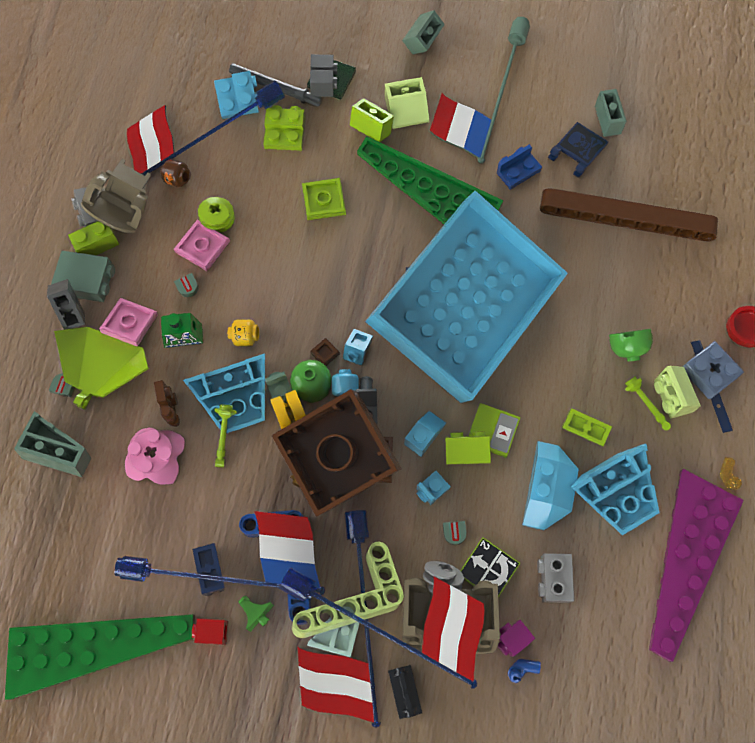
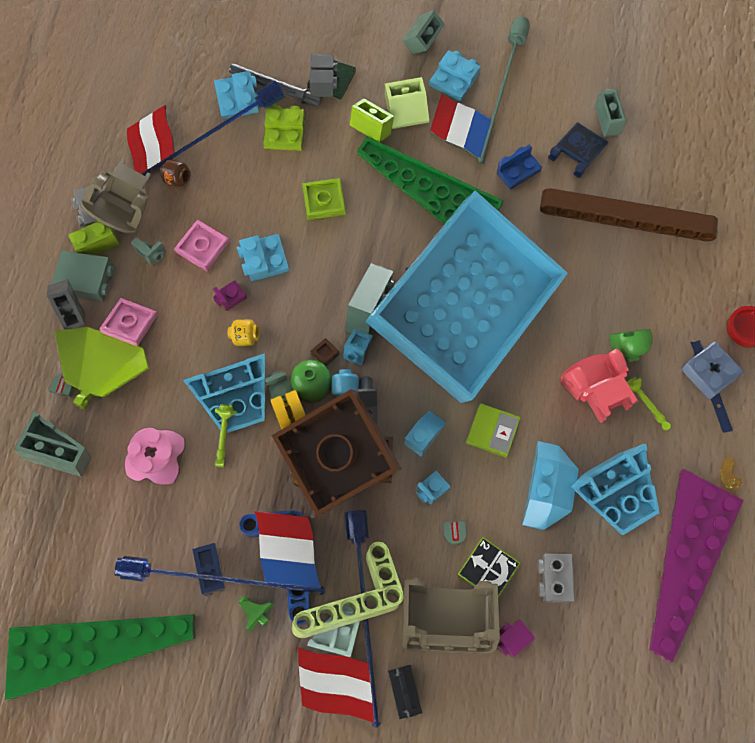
(149, 253): none -> sand green bracket
(167, 402): reddish brown plate -> none
(181, 330): green torso -> none
(187, 285): sand green tile -> none
(210, 631): red brick -> none
(216, 214): lime piece -> none
(229, 295): none -> magenta bracket
(262, 257): none -> medium azure plate
(367, 297): none -> wedge
(444, 572): light grey piece -> none
(449, 632): flag -> none
(455, 75): none -> medium azure plate
(468, 449): lime brick -> none
(521, 667): blue arm -> none
(586, 427): lime hinge -> none
(600, 383): none -> coral piece
(676, 392): yellowish green slope -> none

